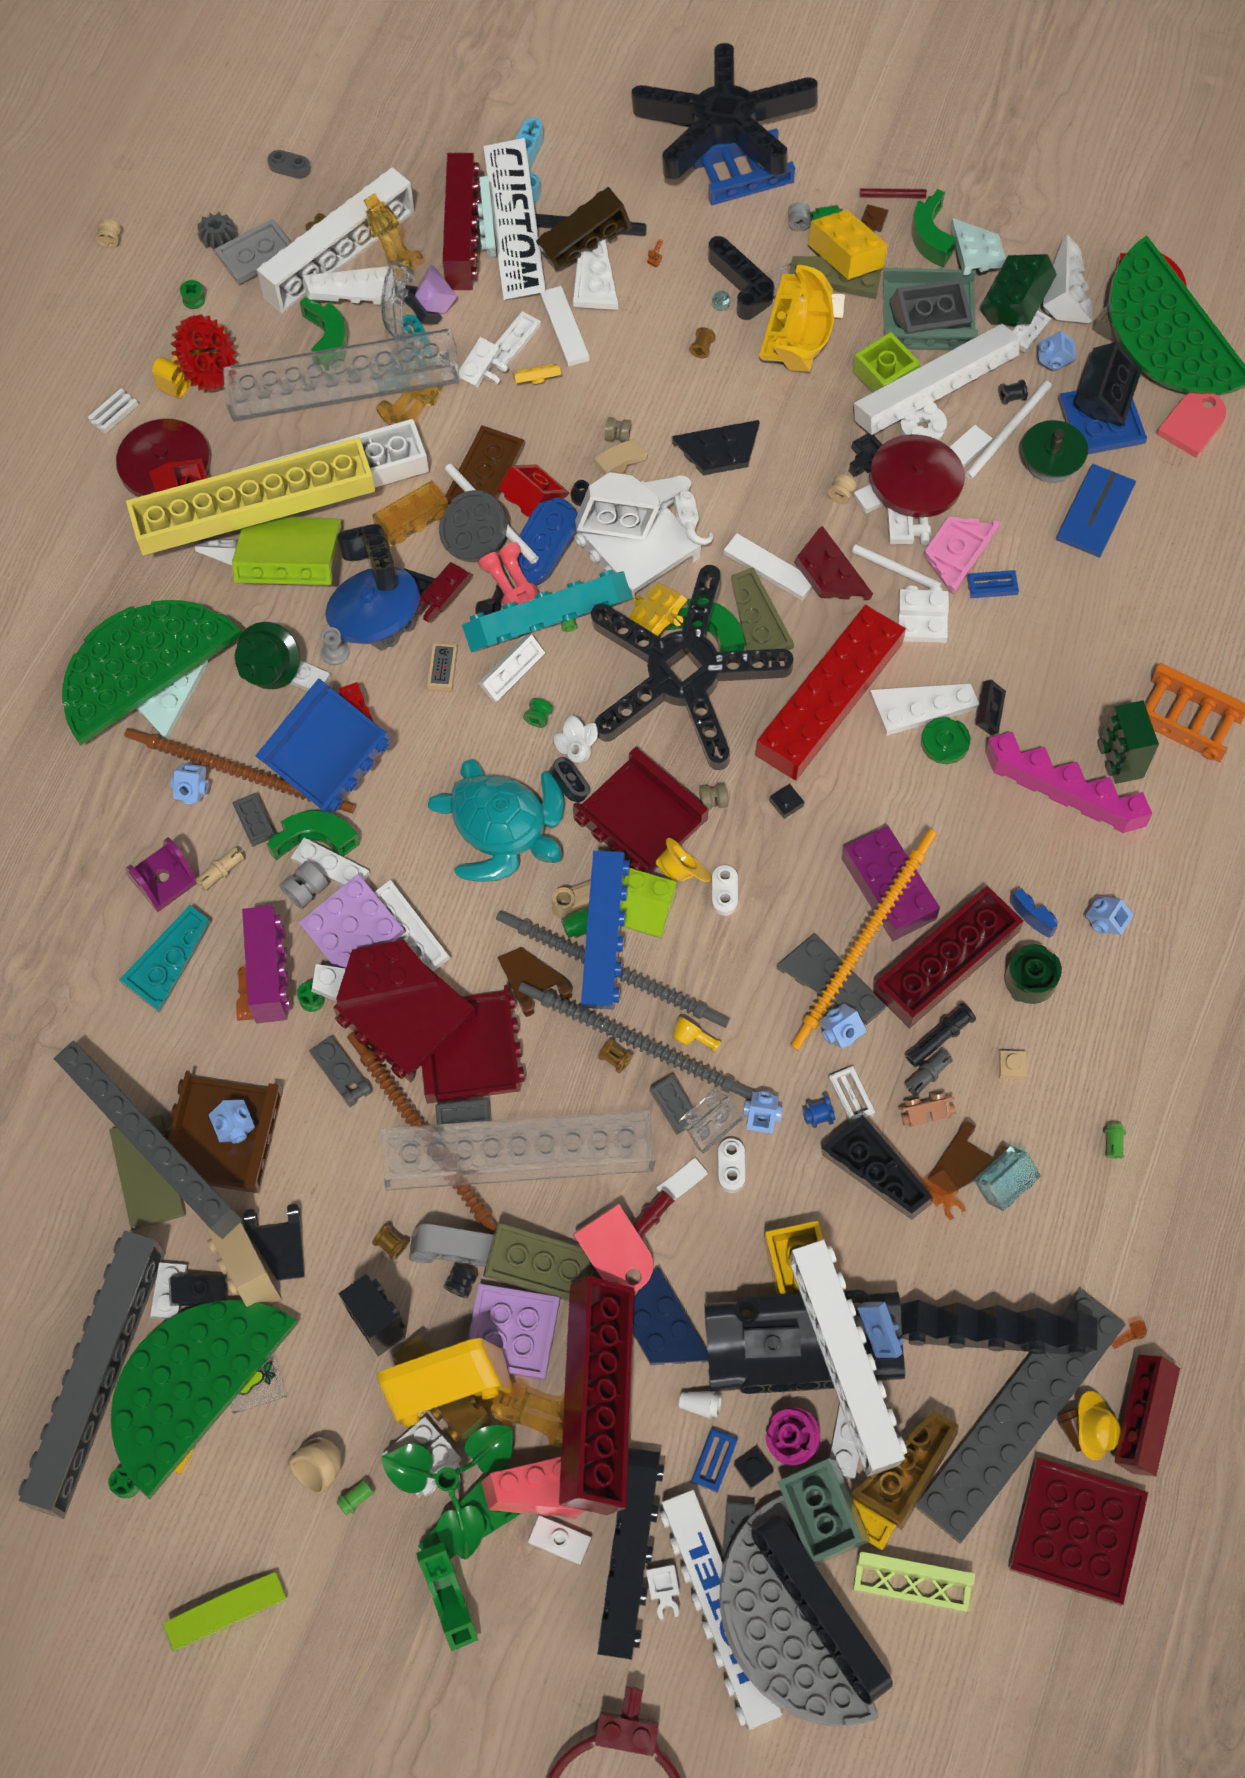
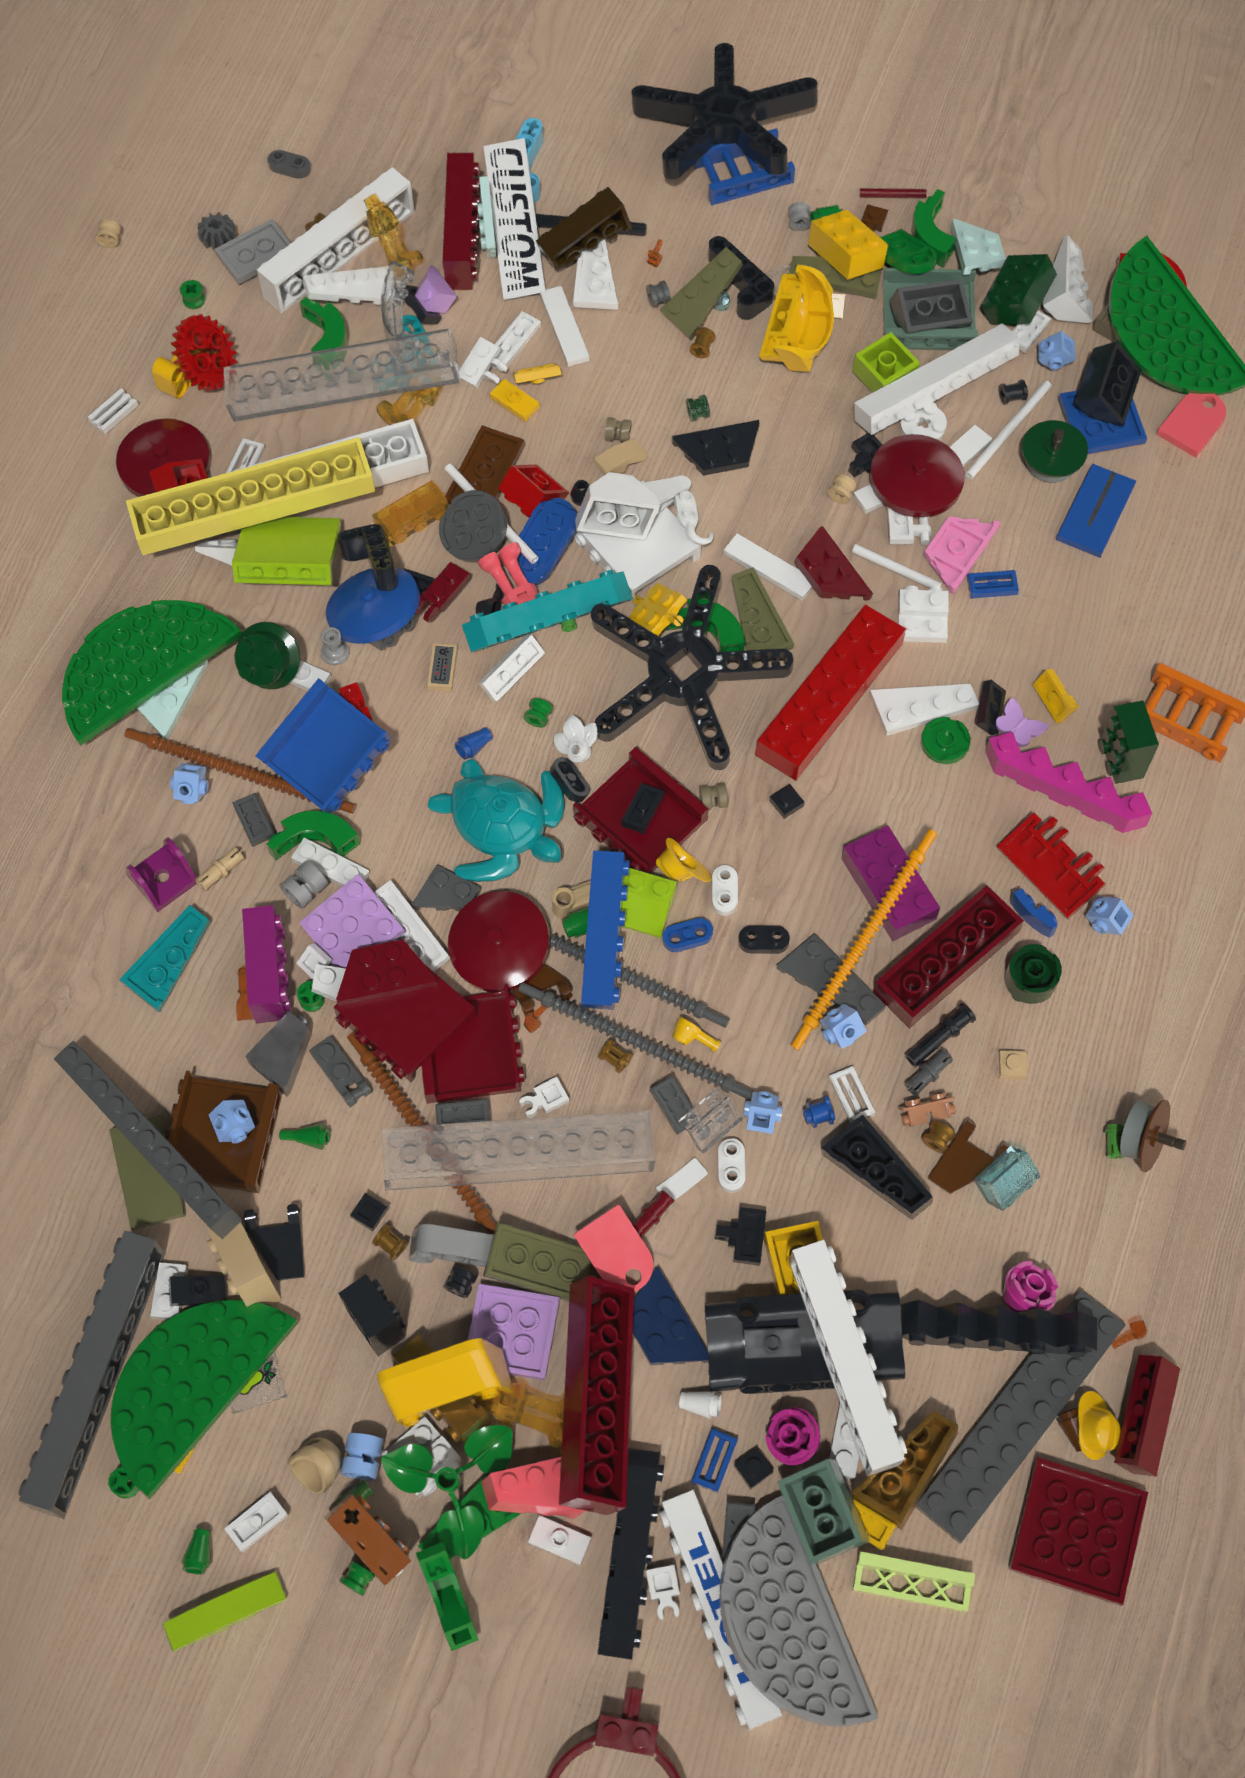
(197, 1553): none -> green cone
(240, 451): none -> white tile
(256, 1522): none -> white plate
(281, 1051): none -> flat silver slope
(312, 956): none -> white plate
(313, 1136): none -> green cone
(357, 1578): none -> green wheel
(362, 1456): none -> light blue wheel
(368, 1212): none -> black plate
(369, 1538): none -> dark orange piece
(445, 891): none -> dark grey wing
(472, 743): none -> blue cone
(499, 941): none -> dark red dish
(514, 400): none -> yellow plate
(531, 1019): none -> clear orange hand
(548, 1096): none -> white plate
(643, 808): none -> black plate
(658, 293): none -> dark grey wheel
(686, 934): none -> blue plate
(694, 301): none -> olive wing
(697, 408): none -> clear green wheel
(745, 1235): none -> black hinge
(764, 942): none -> black plate
(822, 1609): black beam -> none
(880, 1329): medium blue plate -> none
(909, 253): none -> green tile
(938, 1136): none -> pearl gold wheel
(943, 1191): clear orange plate -> none
(1015, 722): none -> lavender animal
(1029, 1288): none -> dark pink cone
(1049, 865): none -> red hinge
(1055, 696): none -> yellow hinge
(1147, 1132): none -> piece

